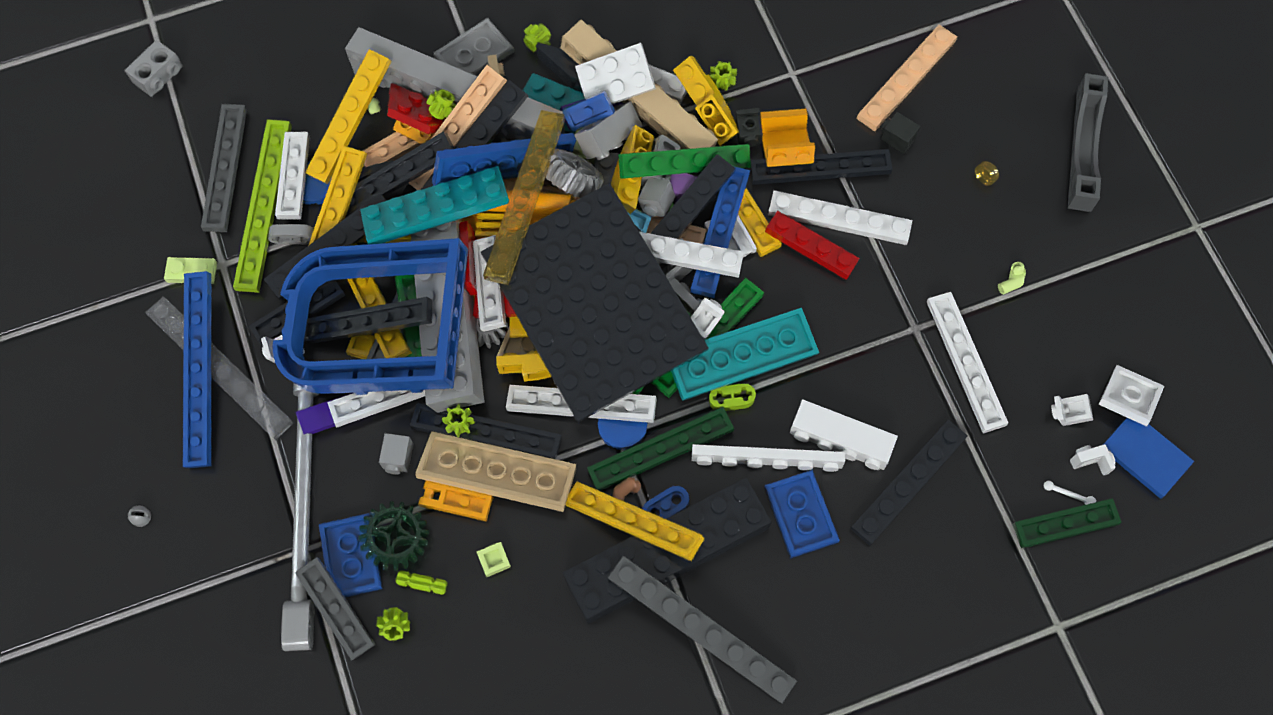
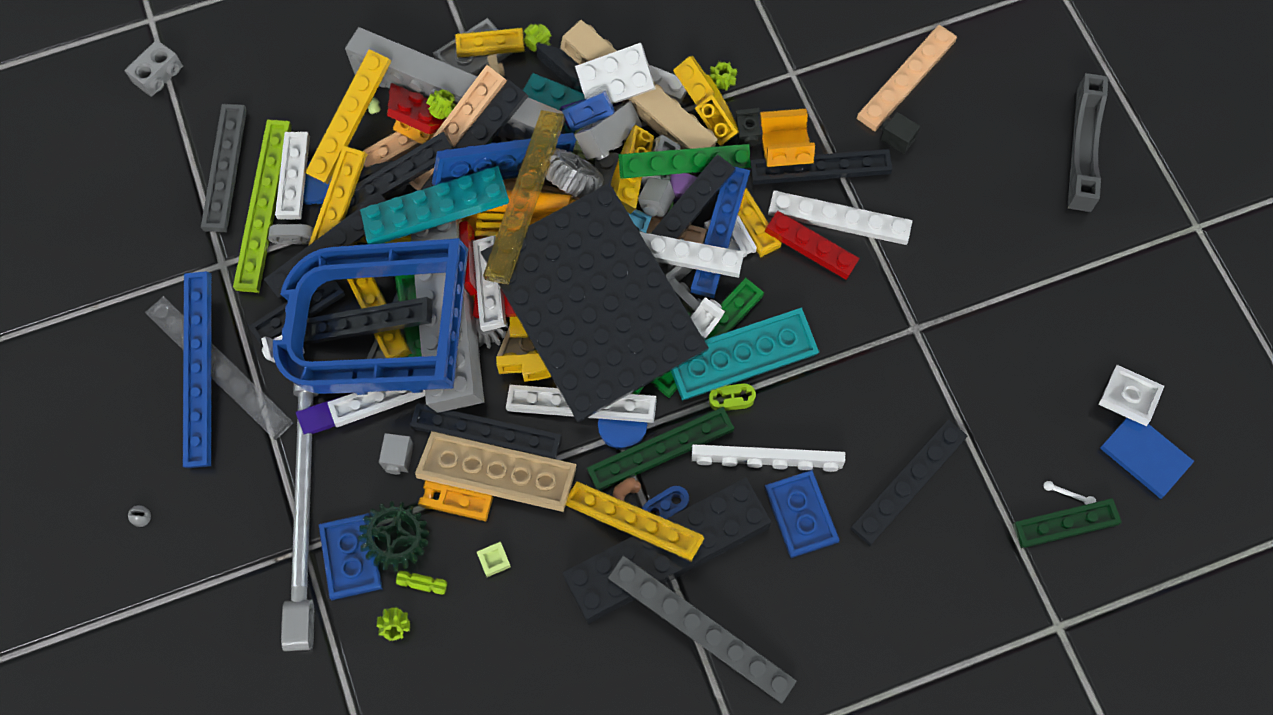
(177, 267): yellowish green plate -> none
(335, 608): dark grey plate -> none
(360, 346): yellow tile -> none
(455, 426): lime gear -> none
(489, 42): none -> yellow tile
(843, 434): white brick -> none
(967, 362): white plate -> none
(987, 173): clear yellow tile -> none
(1015, 280): yellowish green arm -> none
(1072, 409): white bracket -> none
(1088, 455): white bracket -> none

